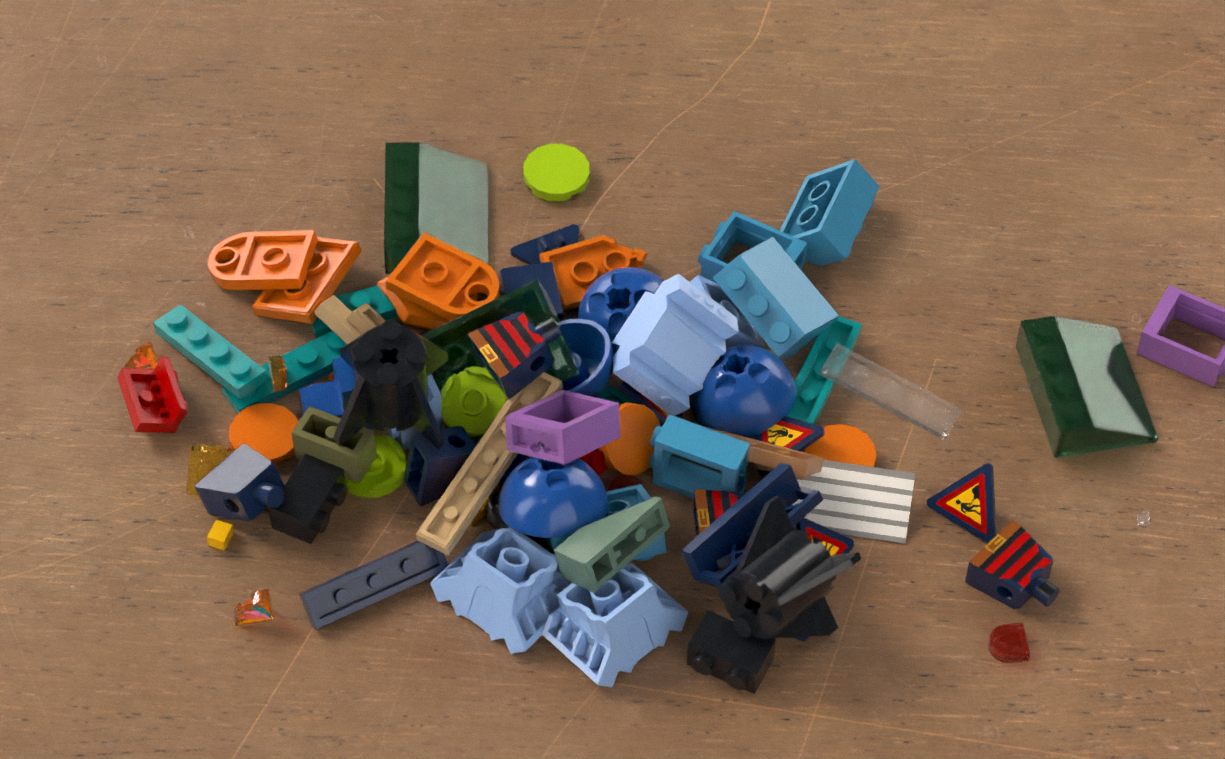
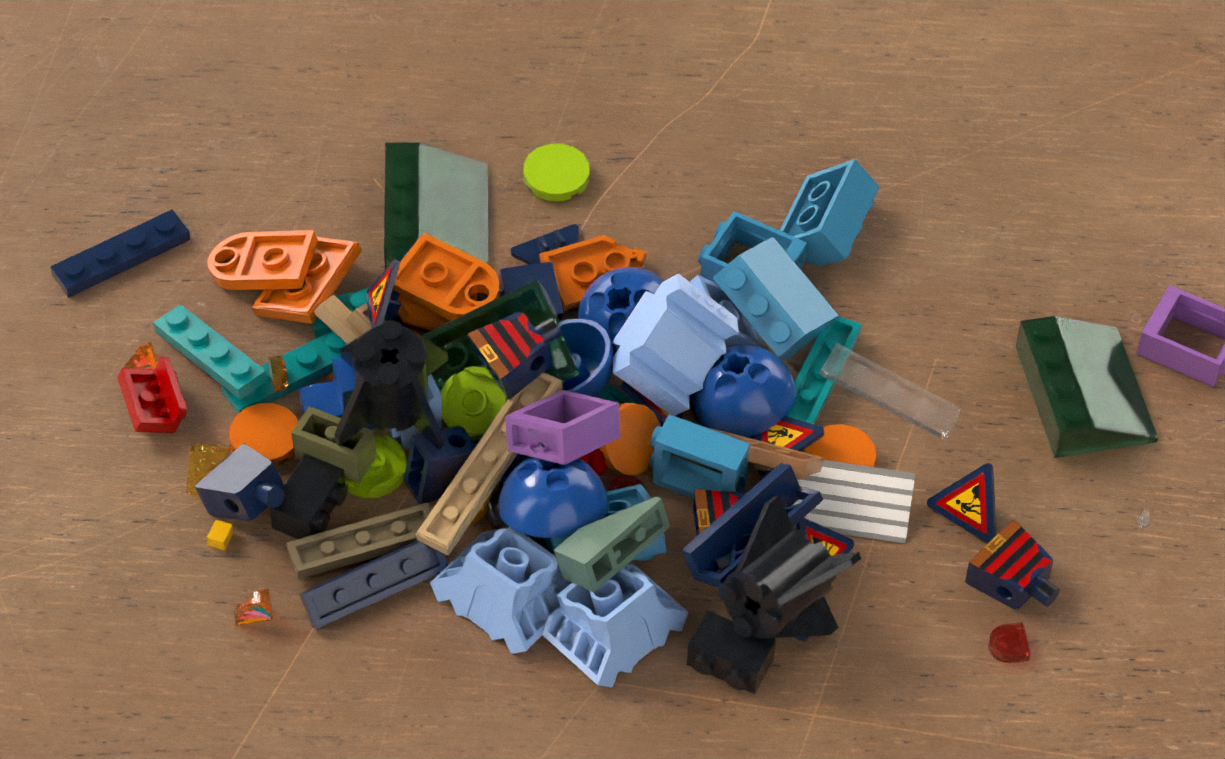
(120, 253): none -> dark blue plate
(356, 541): none -> dark tan plate
(382, 297): none -> dark blue piece

